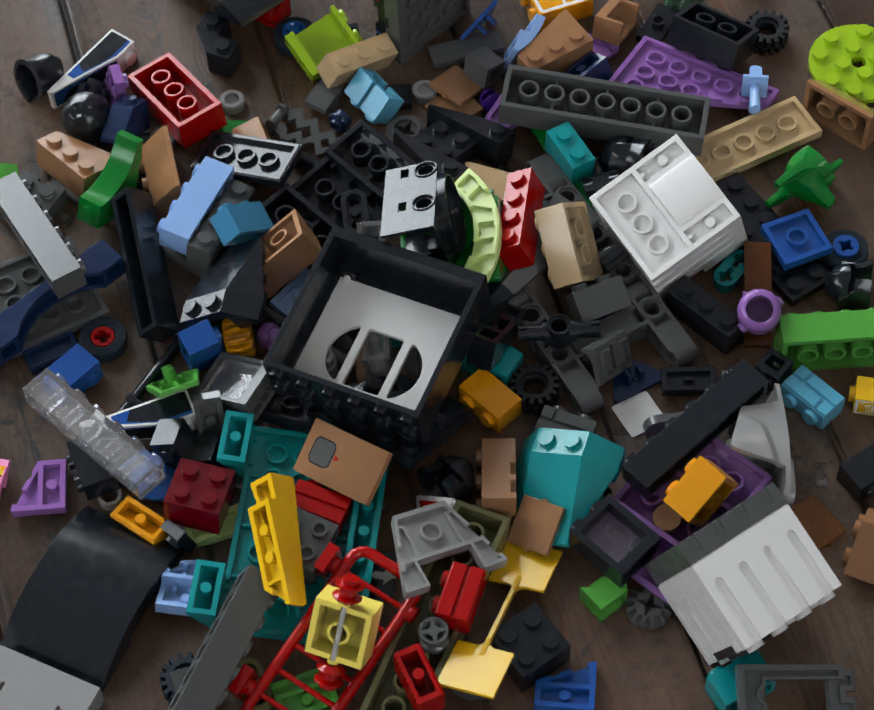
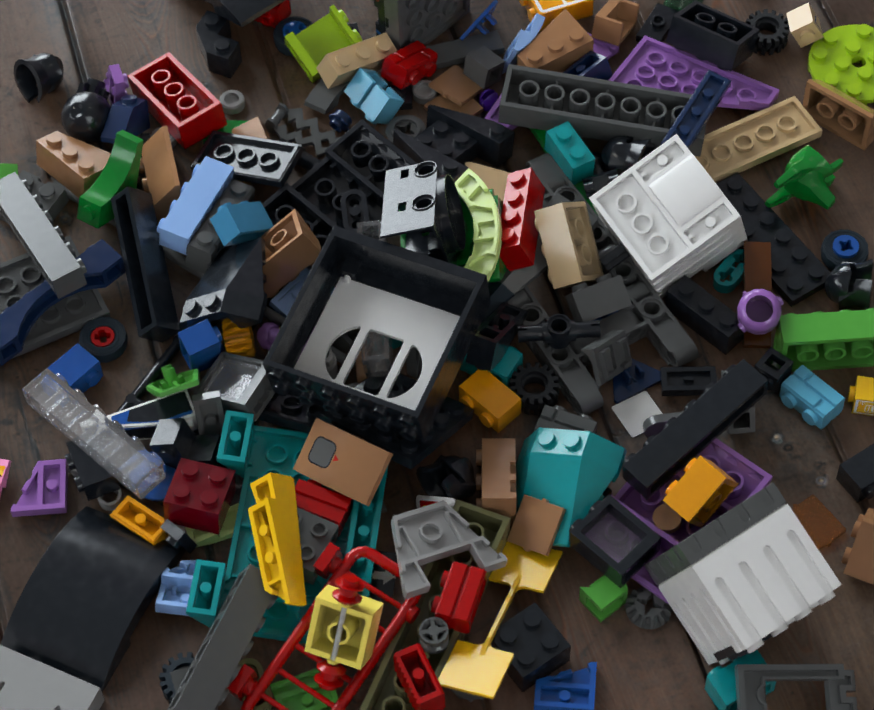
(46, 353): dark blue tile -> none
(110, 50): slope -> none
(409, 65): none -> red brick
(699, 108): none -> dark blue tile
(754, 86): light blue arm -> none
(764, 440): light grey piece -> none
(796, 239): blue plate -> none
(804, 25): none -> tan brick

